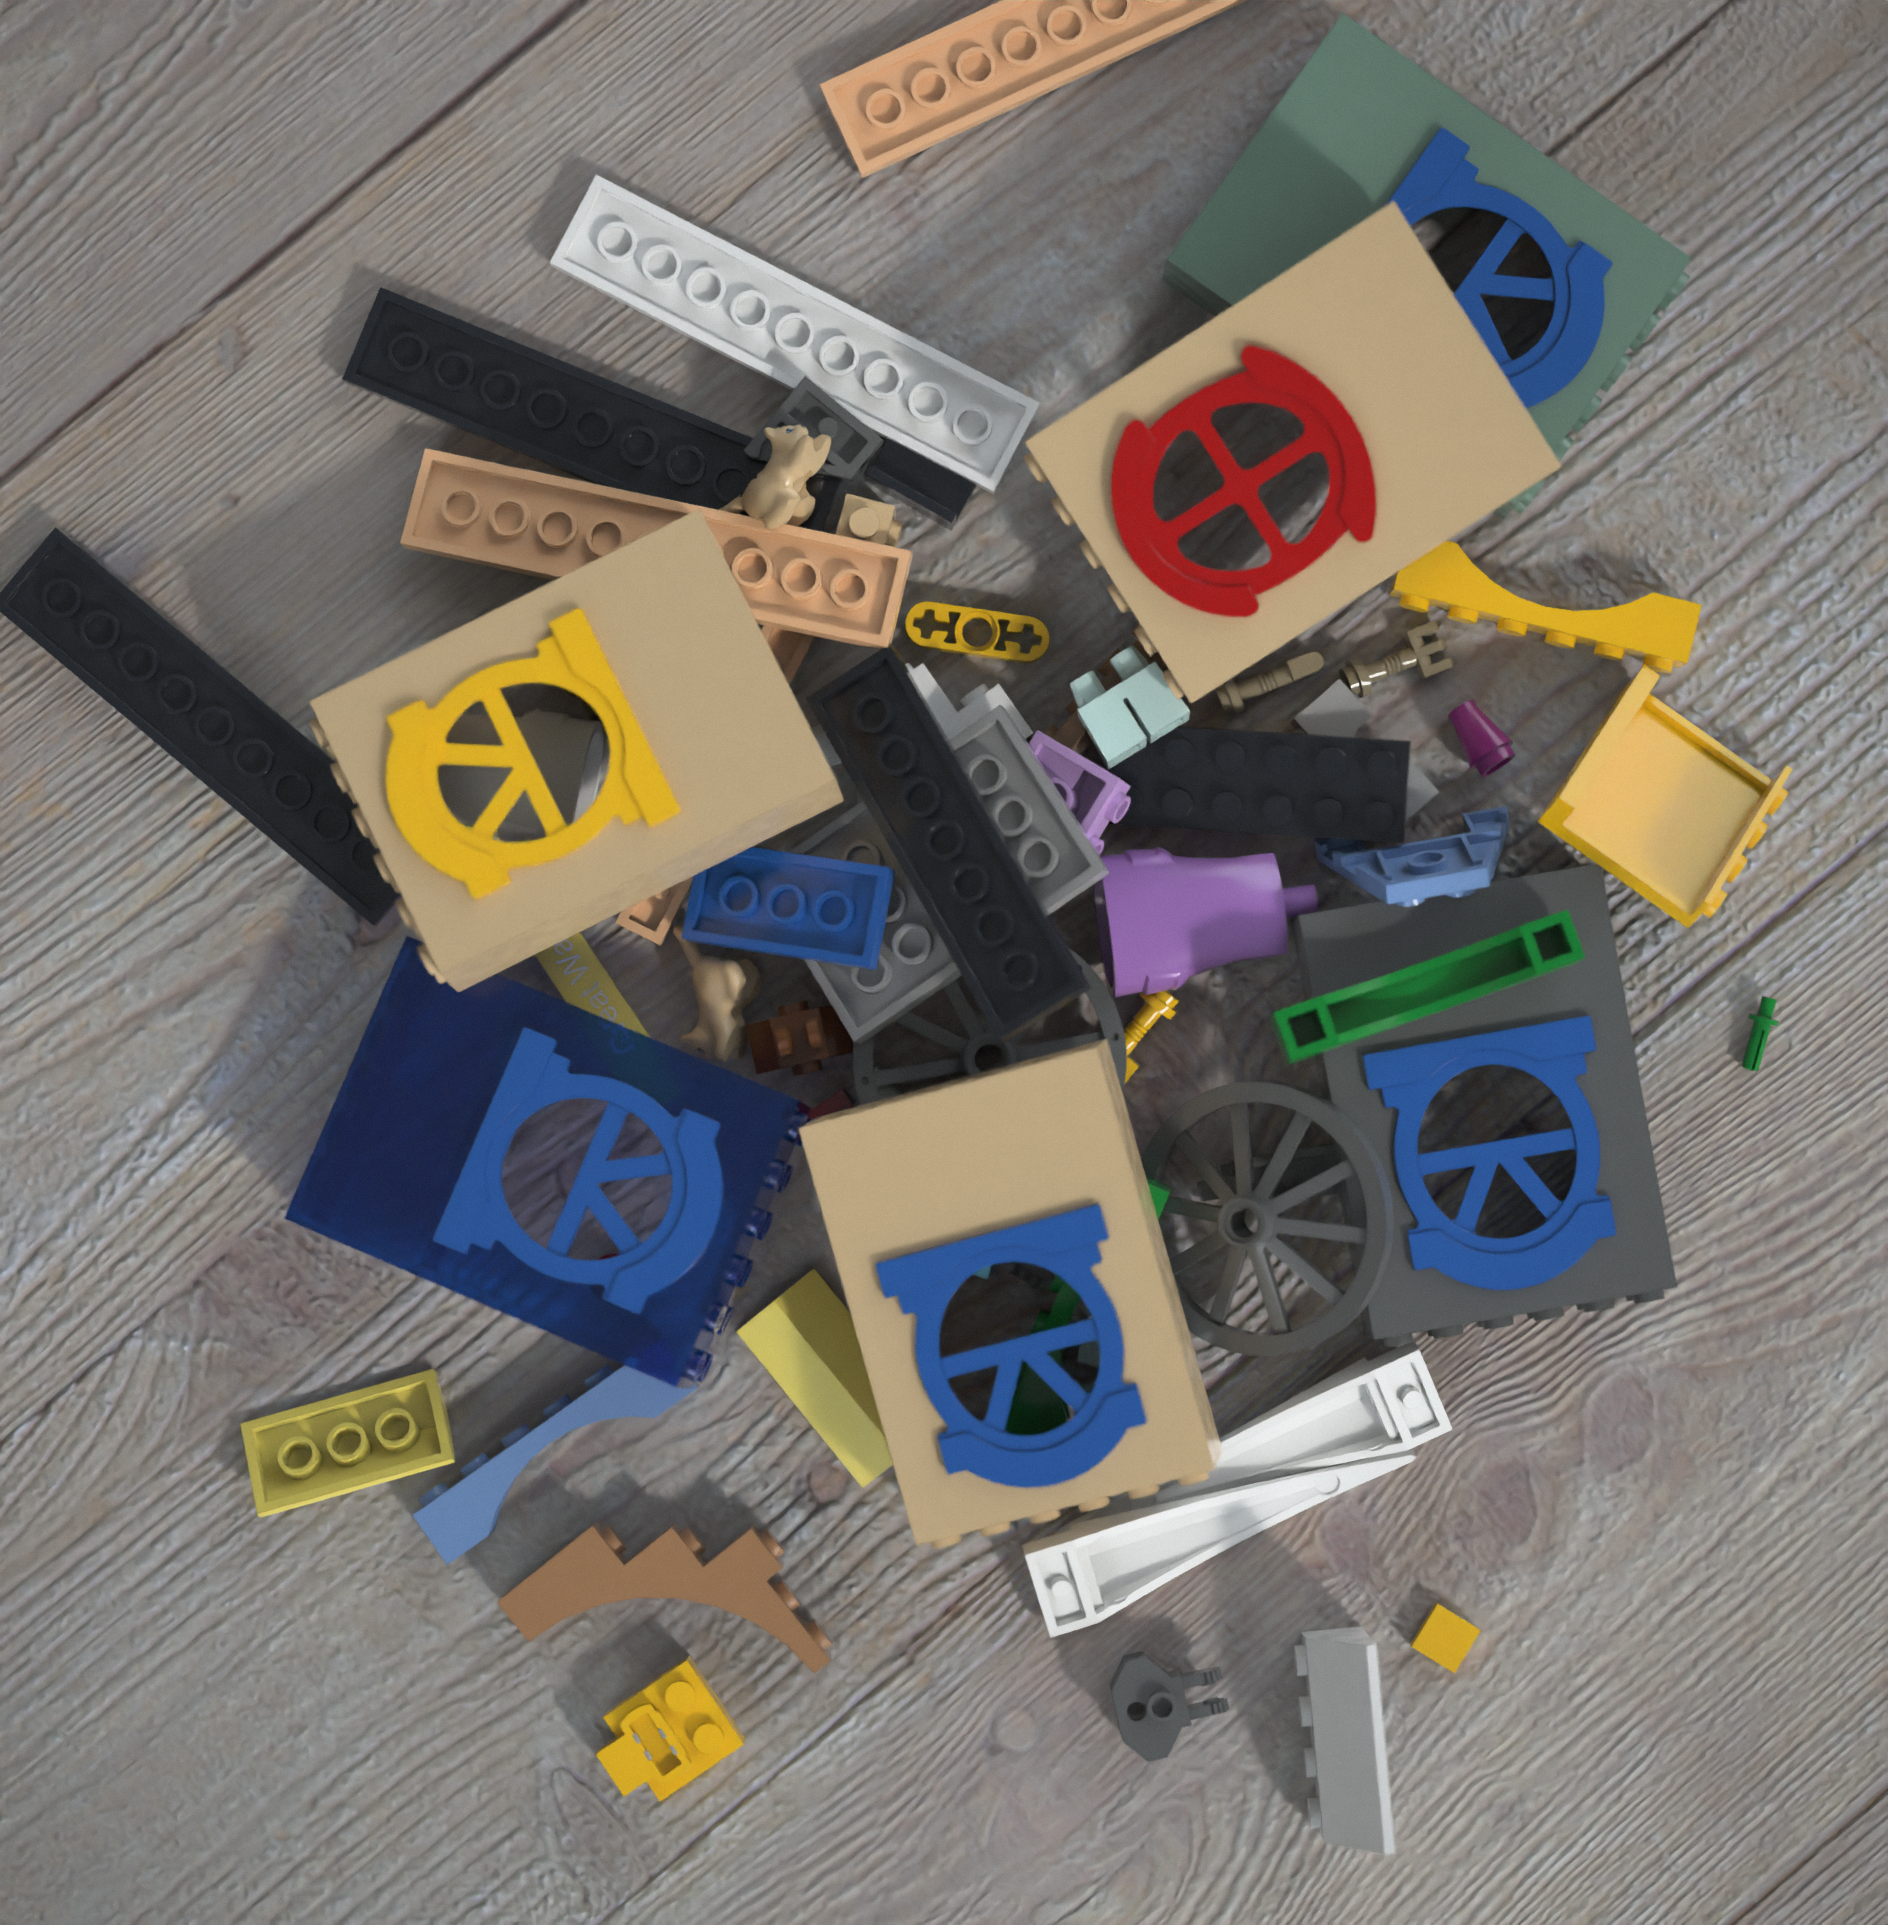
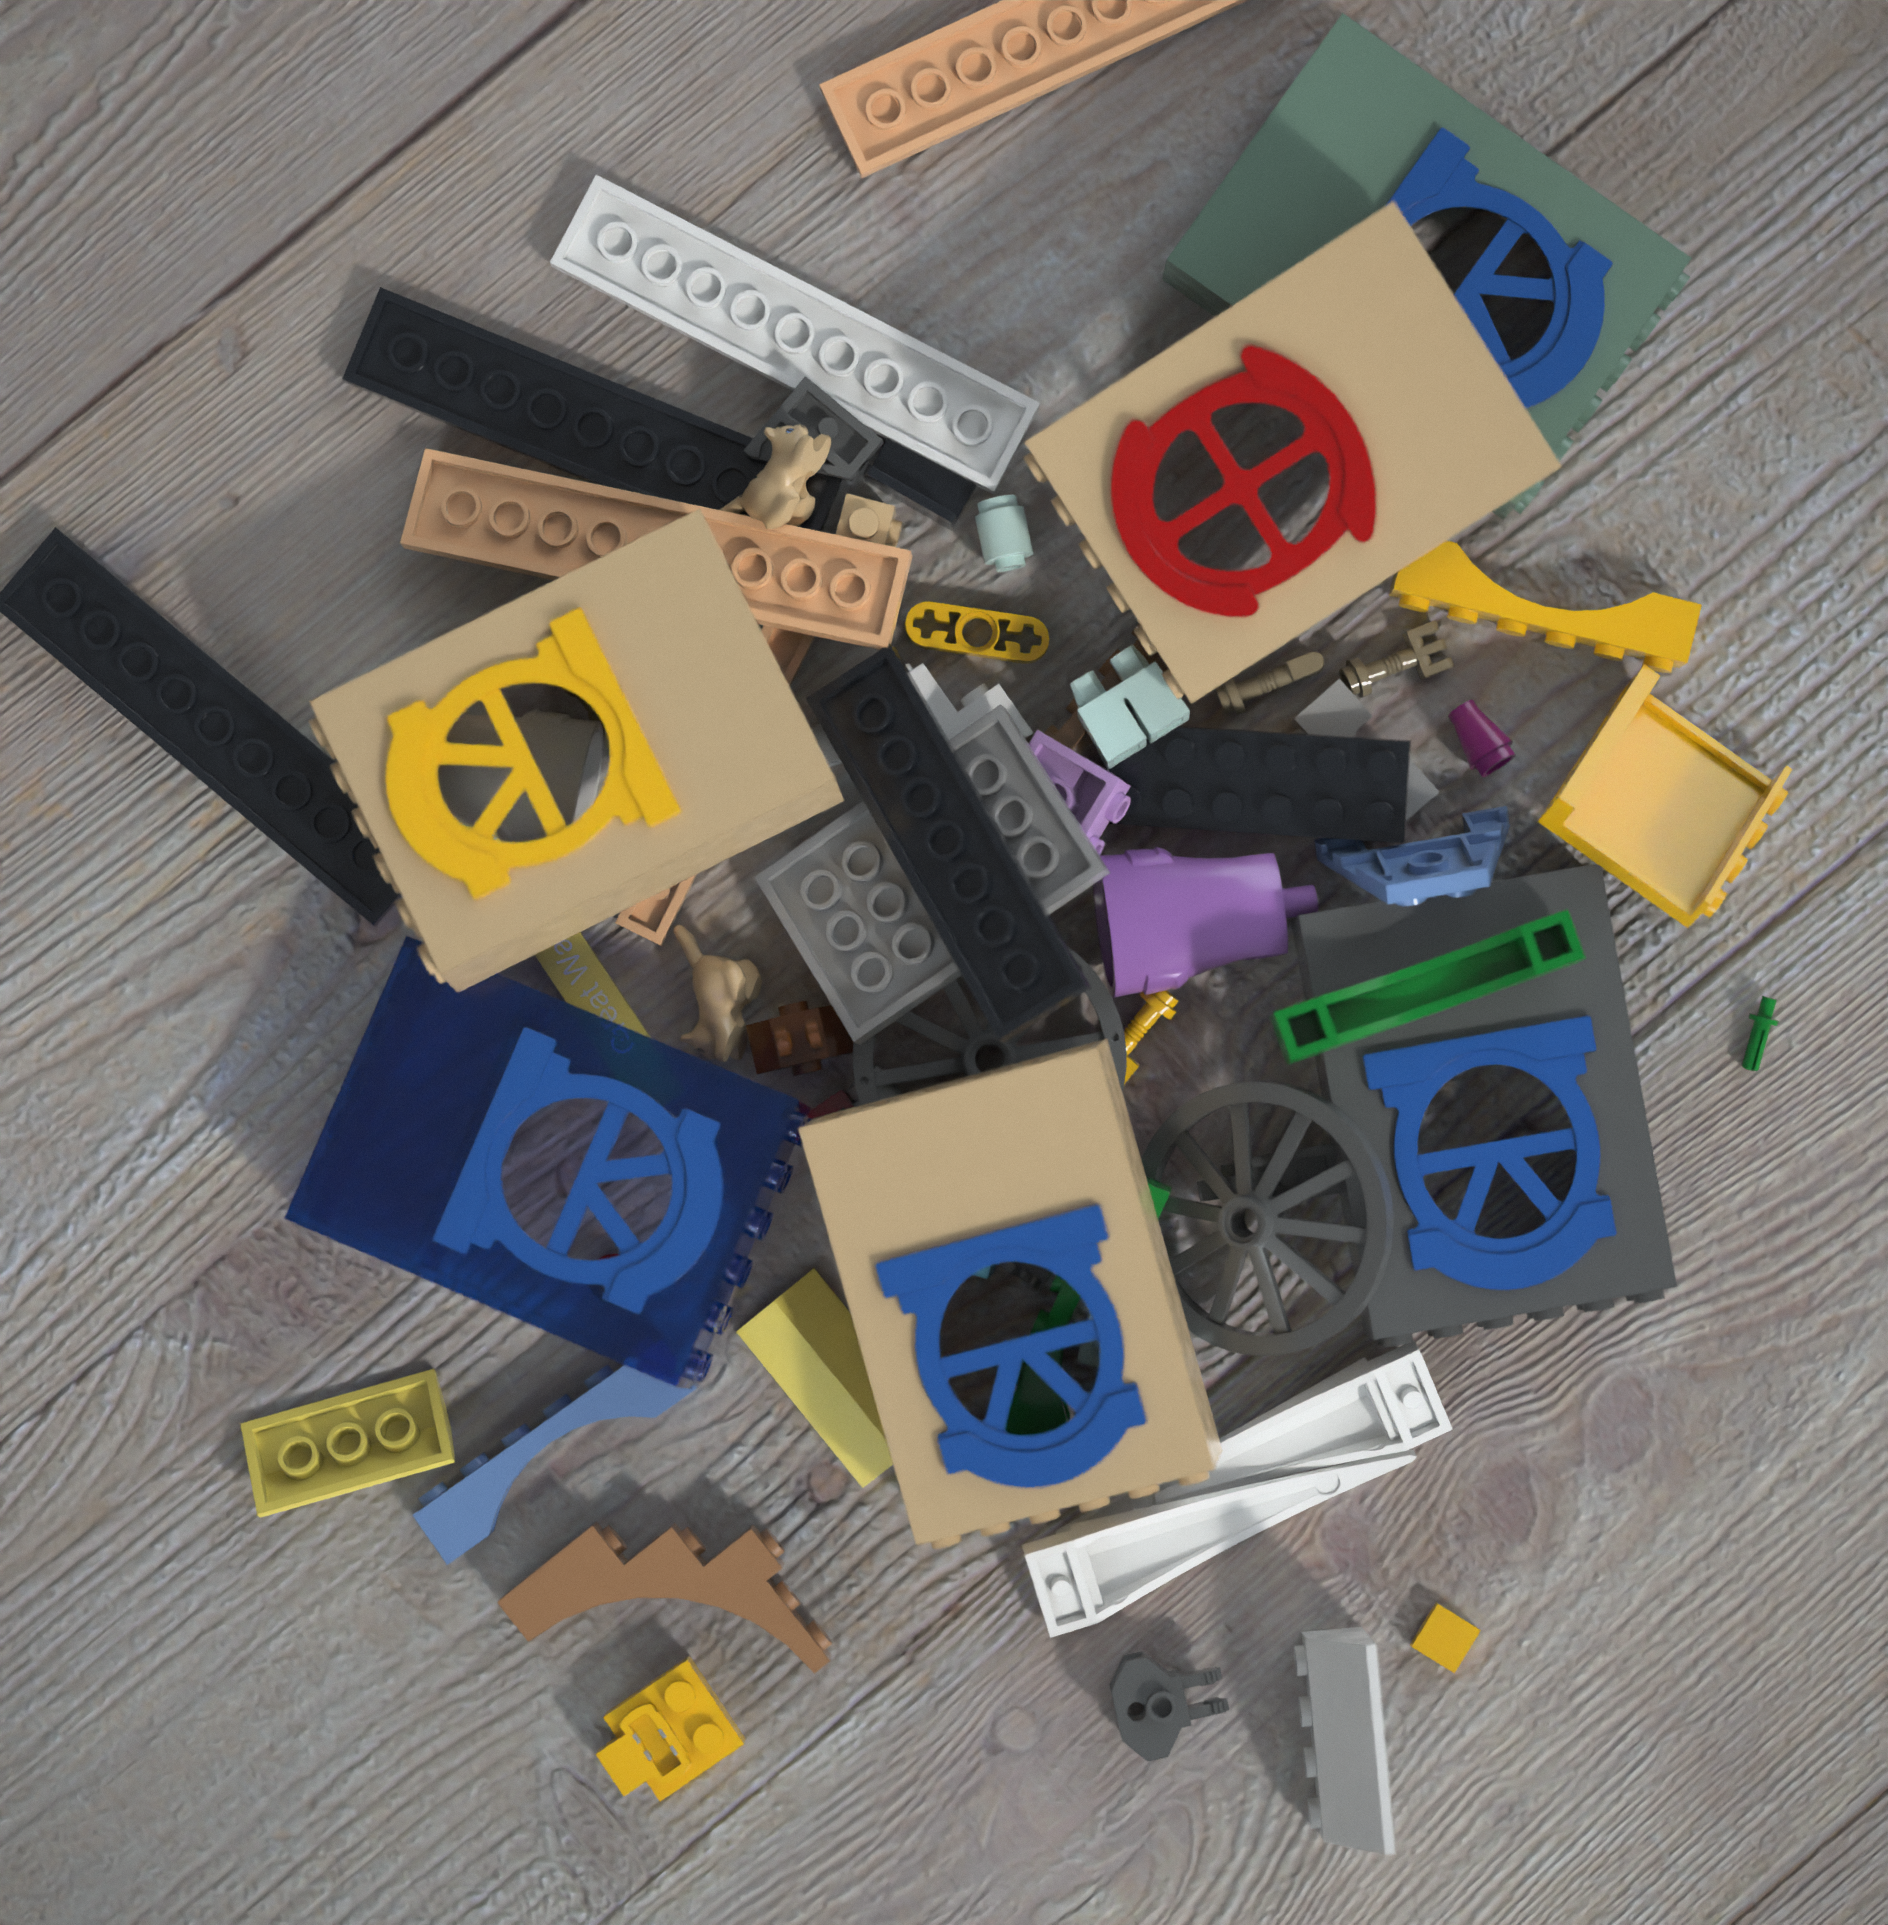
(792, 907): blue plate -> none
(1003, 533): none -> light aqua brick

